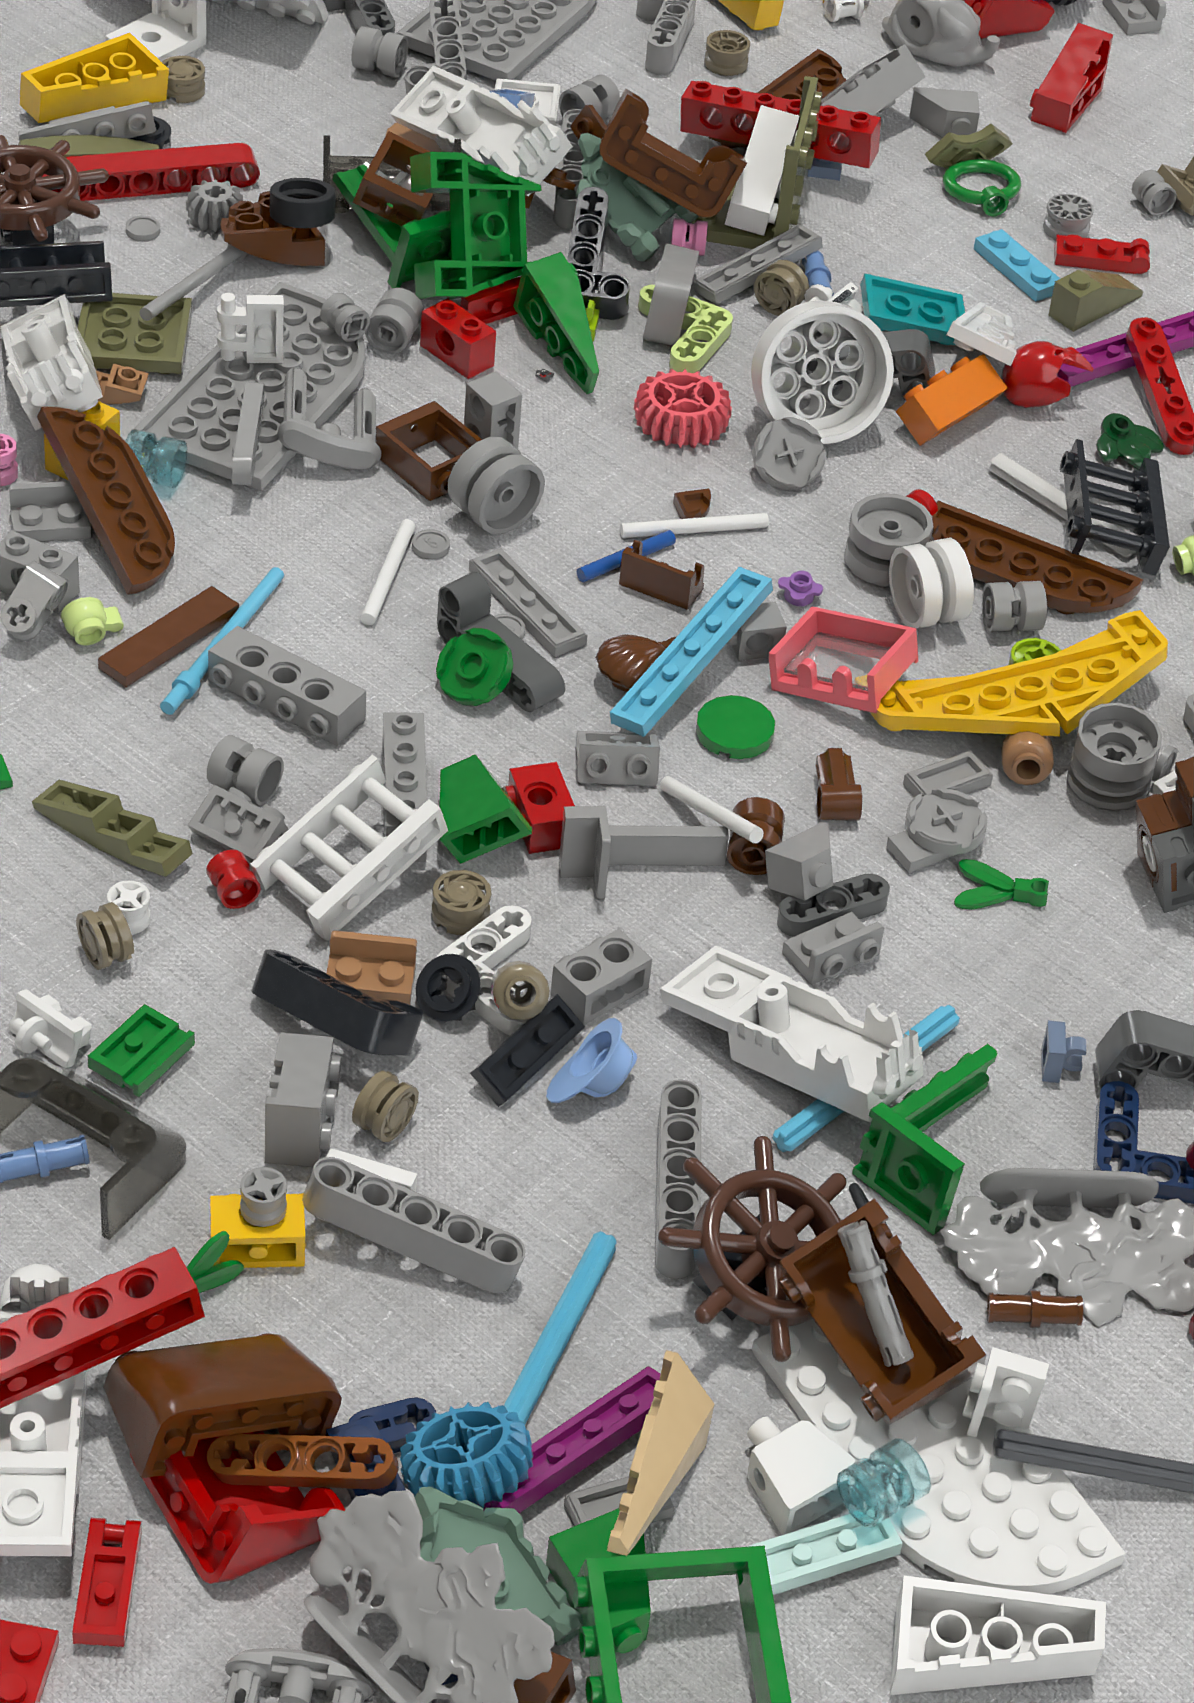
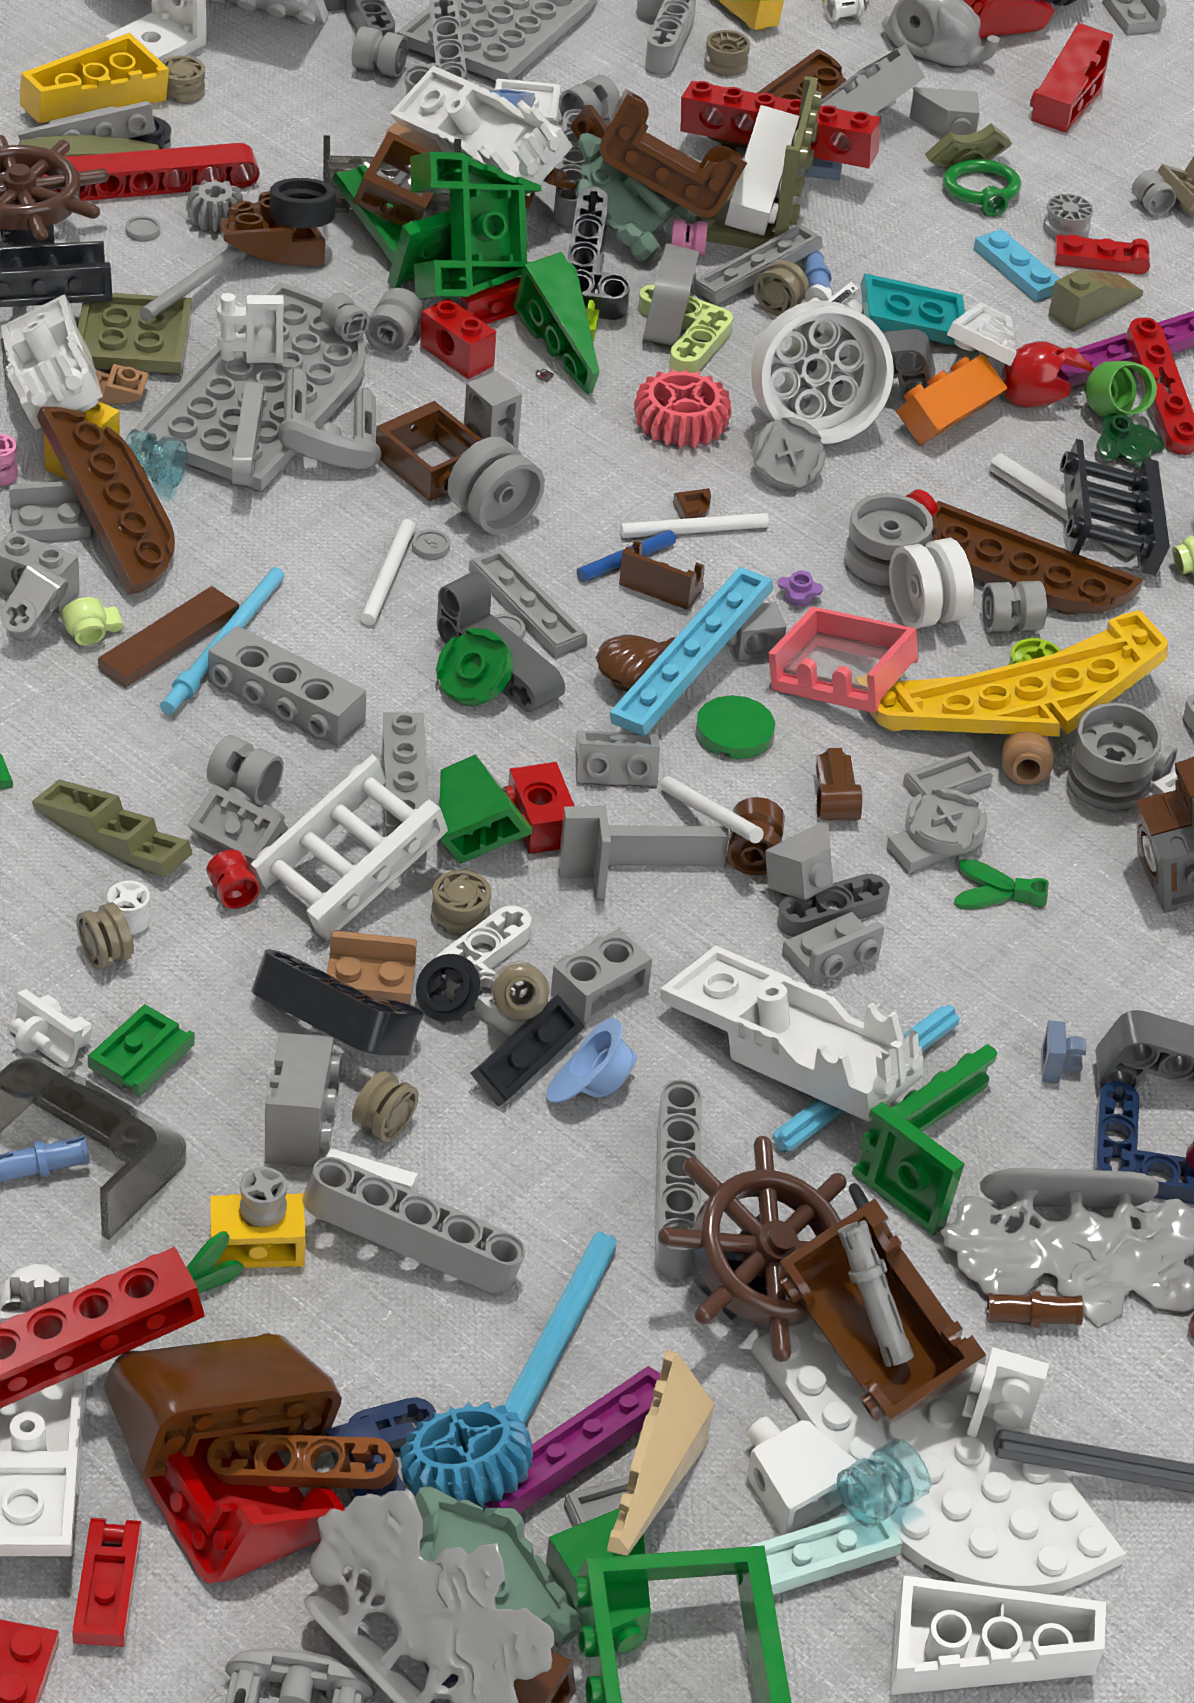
(1113, 388): none -> bright green helmet

